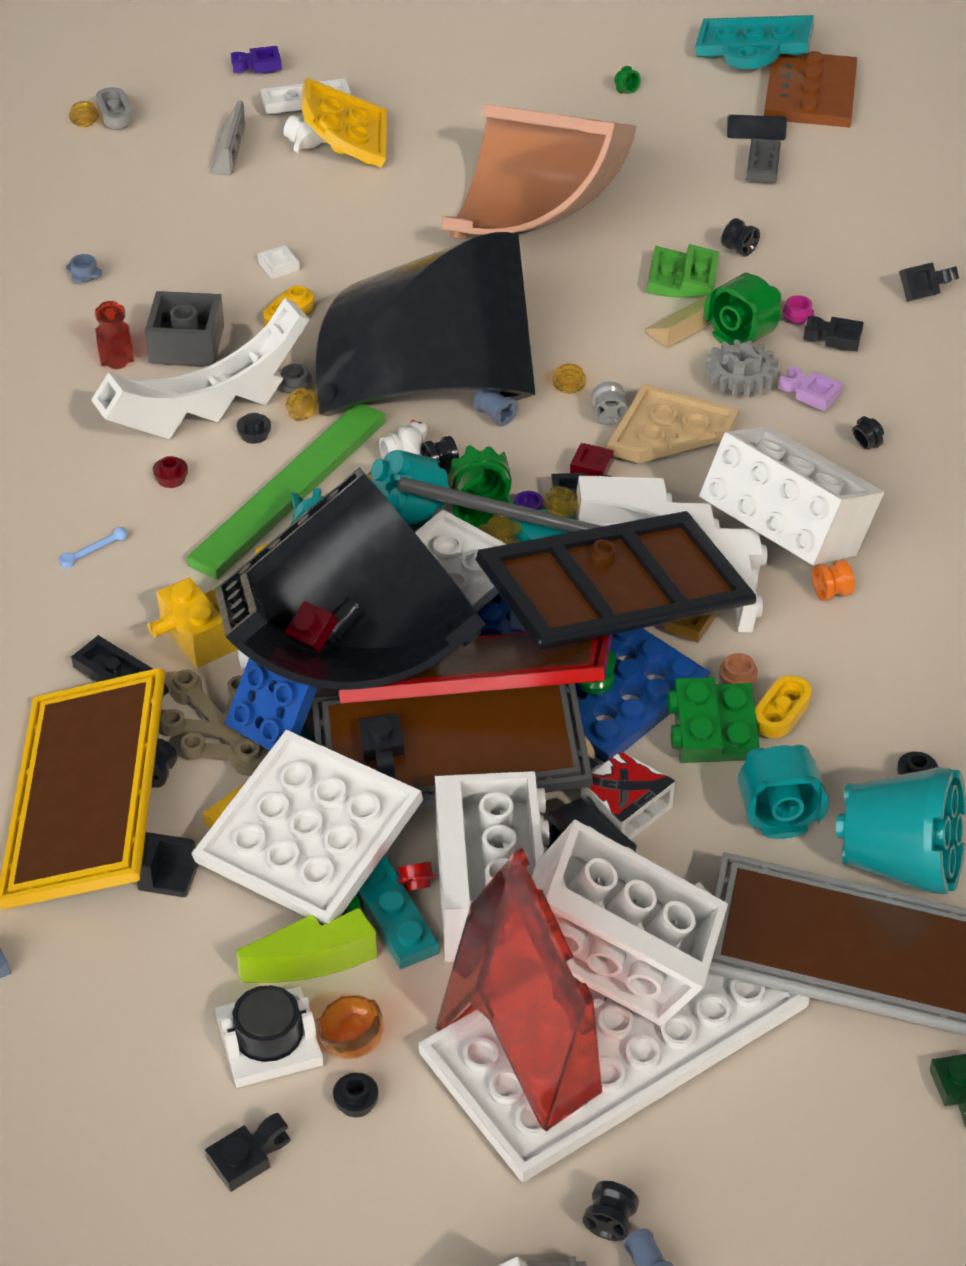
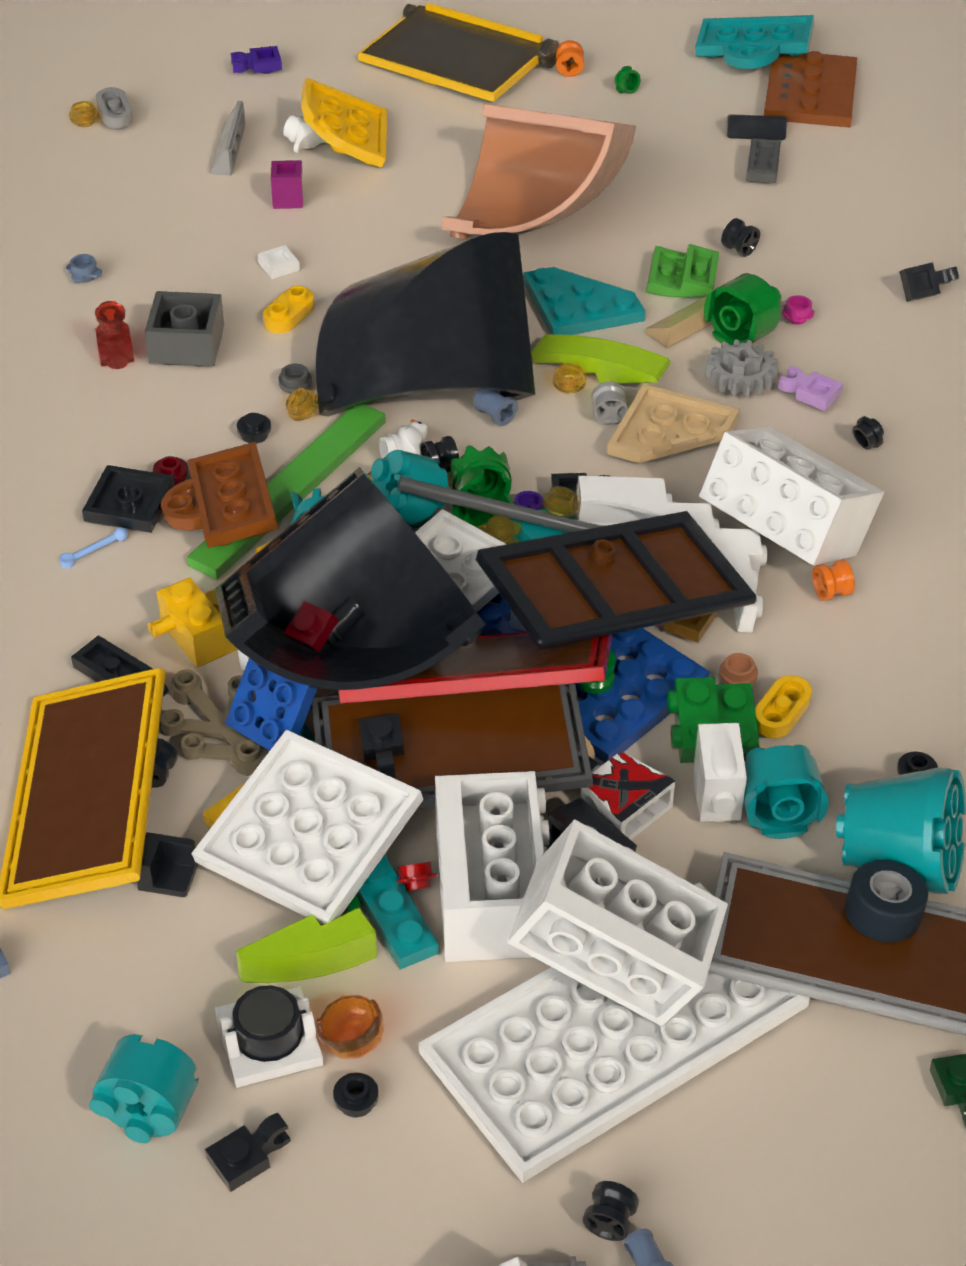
(127, 498): none -> black plate
(145, 1087): none -> teal brick
(223, 497): none -> dark orange plate
(249, 372): white arch -> none
(287, 184): none -> magenta panel
(288, 98): white plate -> none
(459, 51): none -> clear smoke door
(519, 978): clear red windscreen -> none
(564, 53): none -> orange wheel
(578, 303): none -> teal plate
(592, 460): dark red plate -> none
(604, 357): none -> lime slope
(719, 772): none -> white torso
(838, 333): black plate -> none
(886, 901): none -> black wheel

